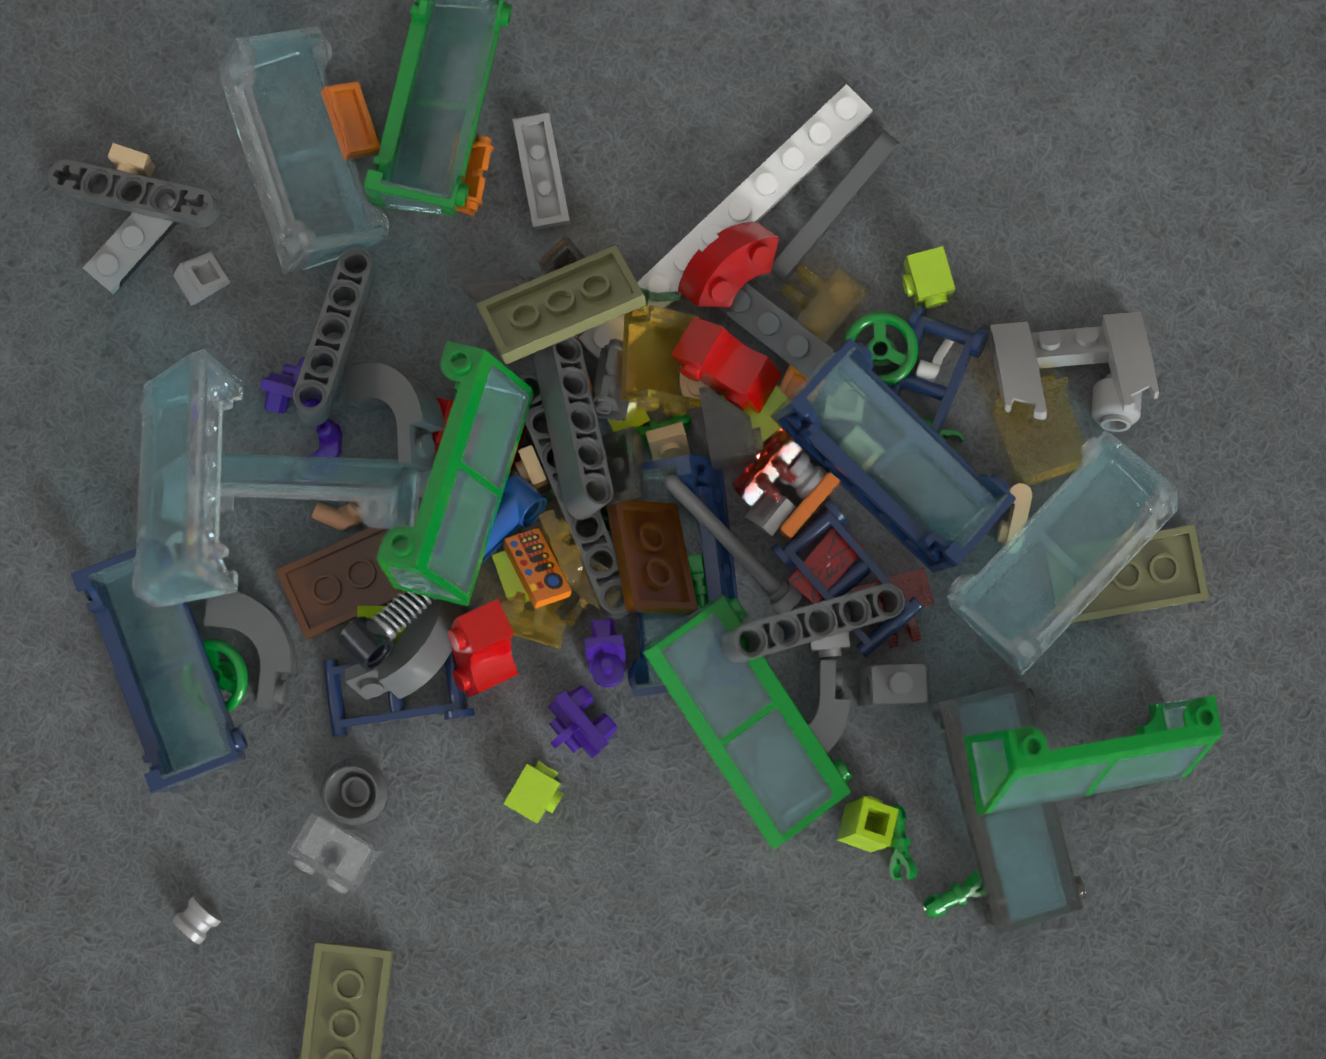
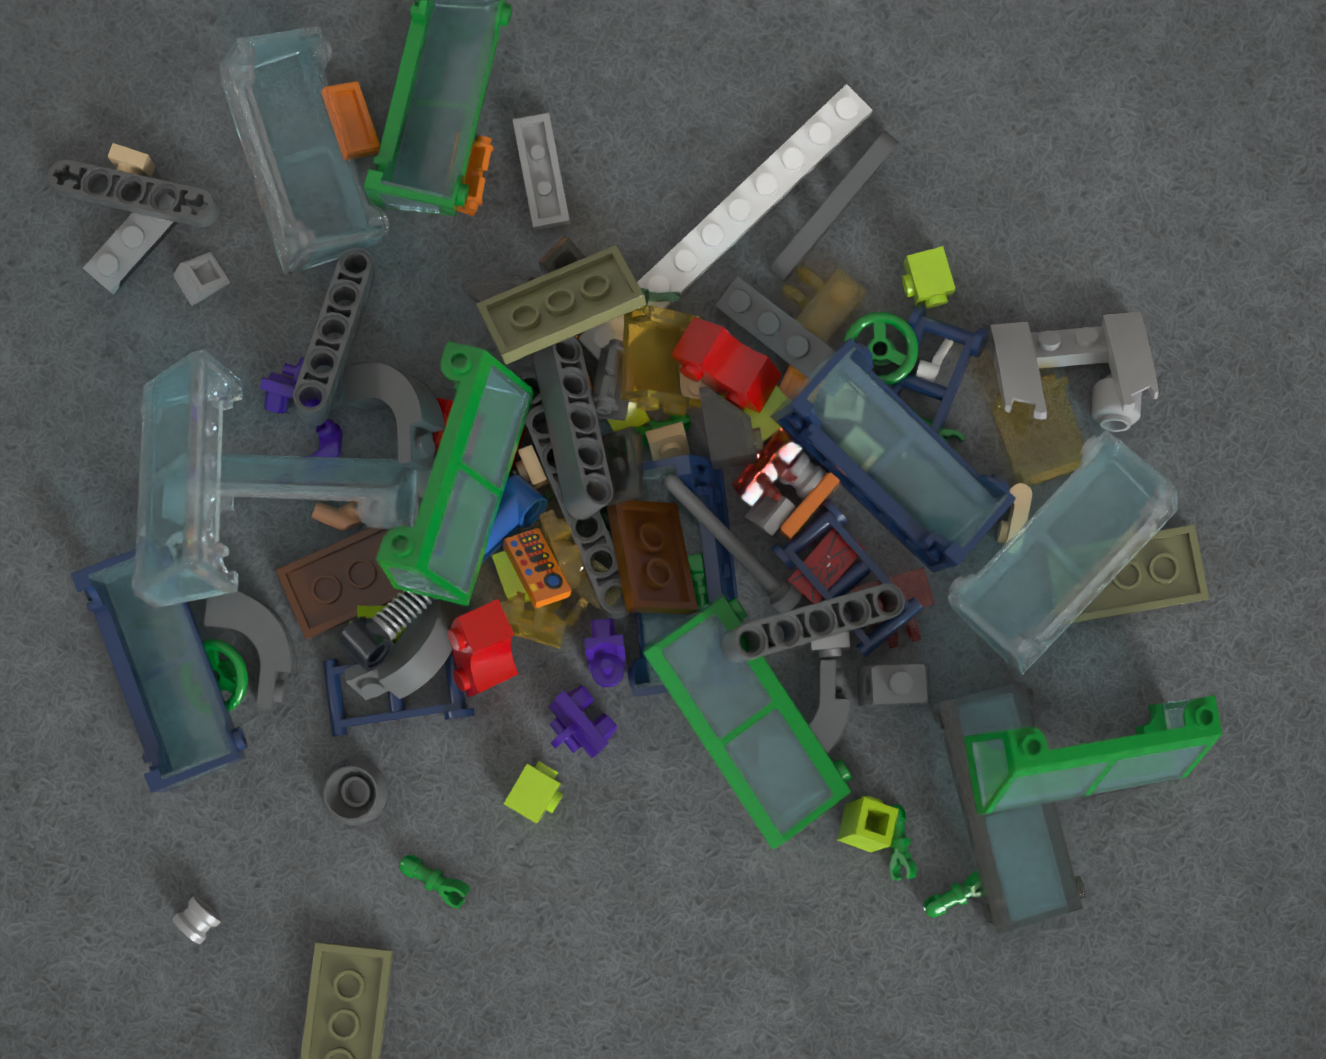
(322, 834): clear brick -> none
(412, 867): none -> green piece
(727, 264): red brick -> none

